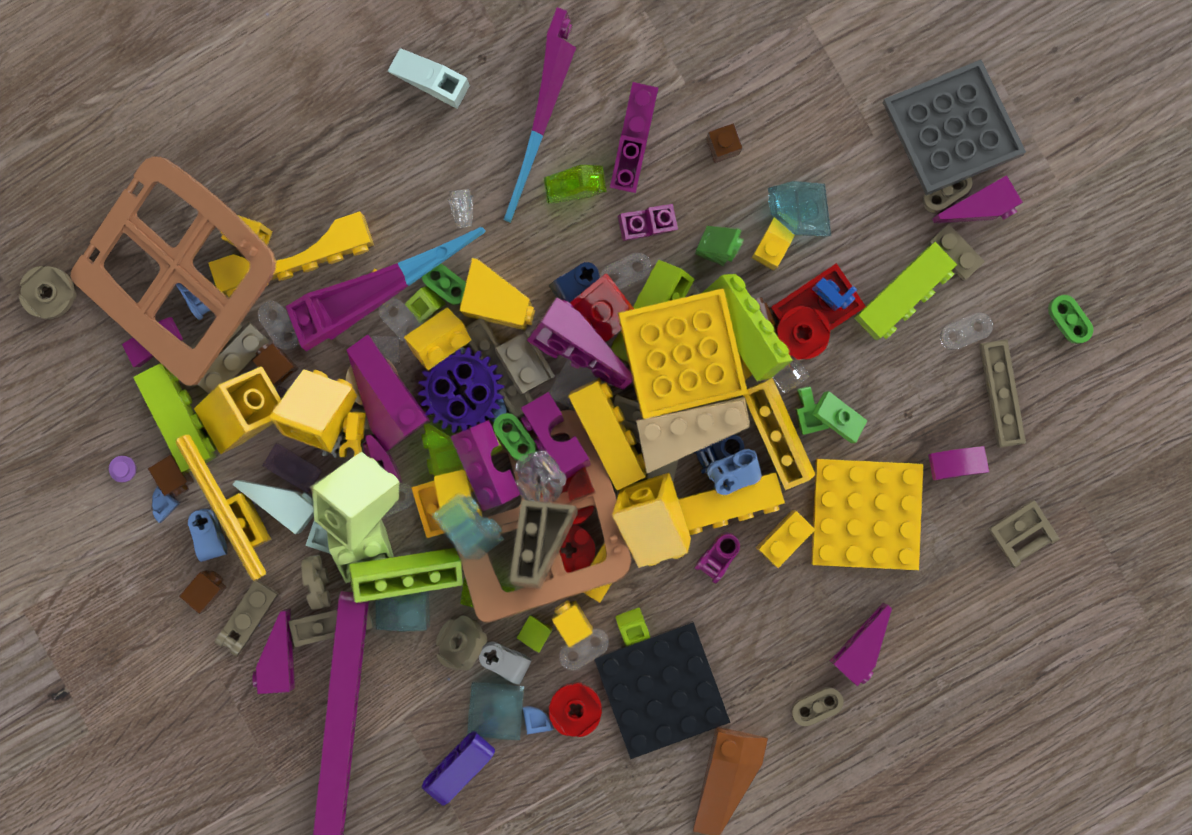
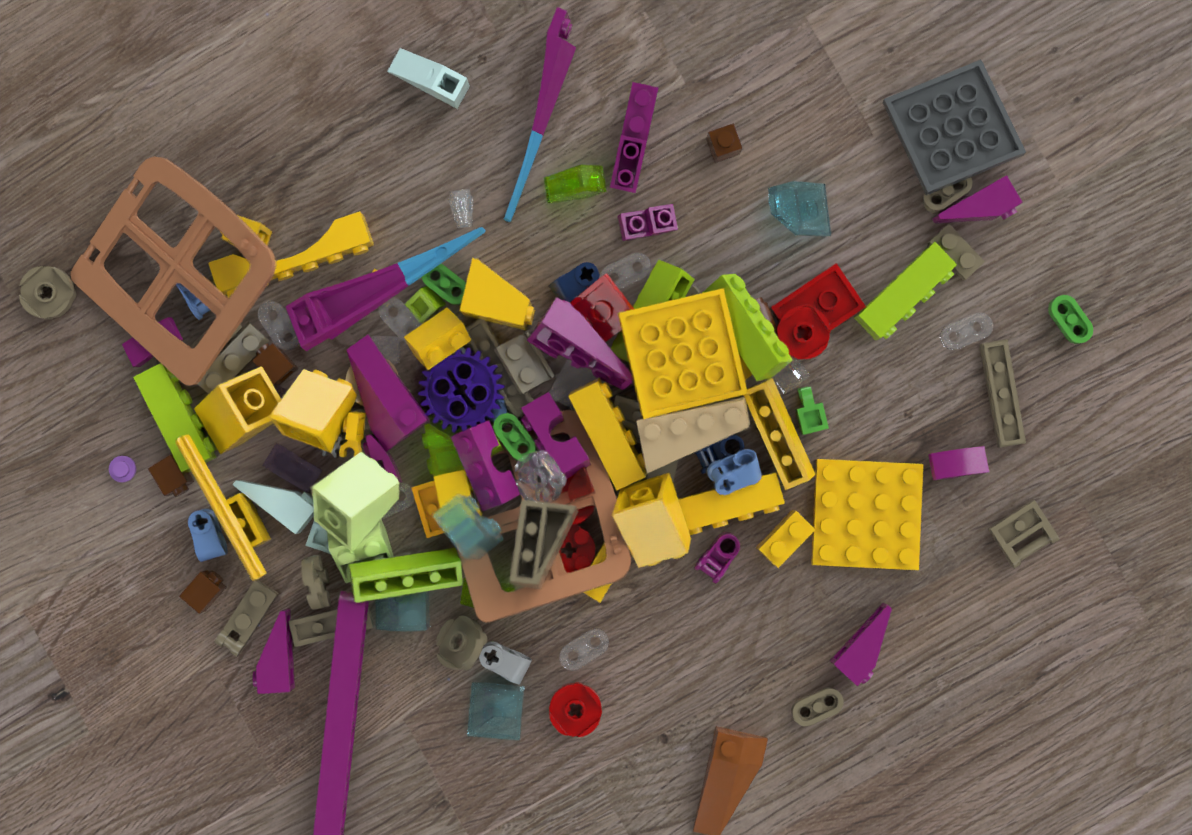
(162, 505): medium blue tile -> none
(458, 768): dark purple beam -> none
(534, 633): lime slope -> none
(536, 720): medium blue tile -> none
(571, 622): yellow brick -> none
(632, 626): lime slope -> none
(662, 690): black plate -> none
(719, 244): bright green slope -> none
(773, 245): yellow slope -> none
(829, 294): blue bracket -> none
(839, 417): bright green plate -> none

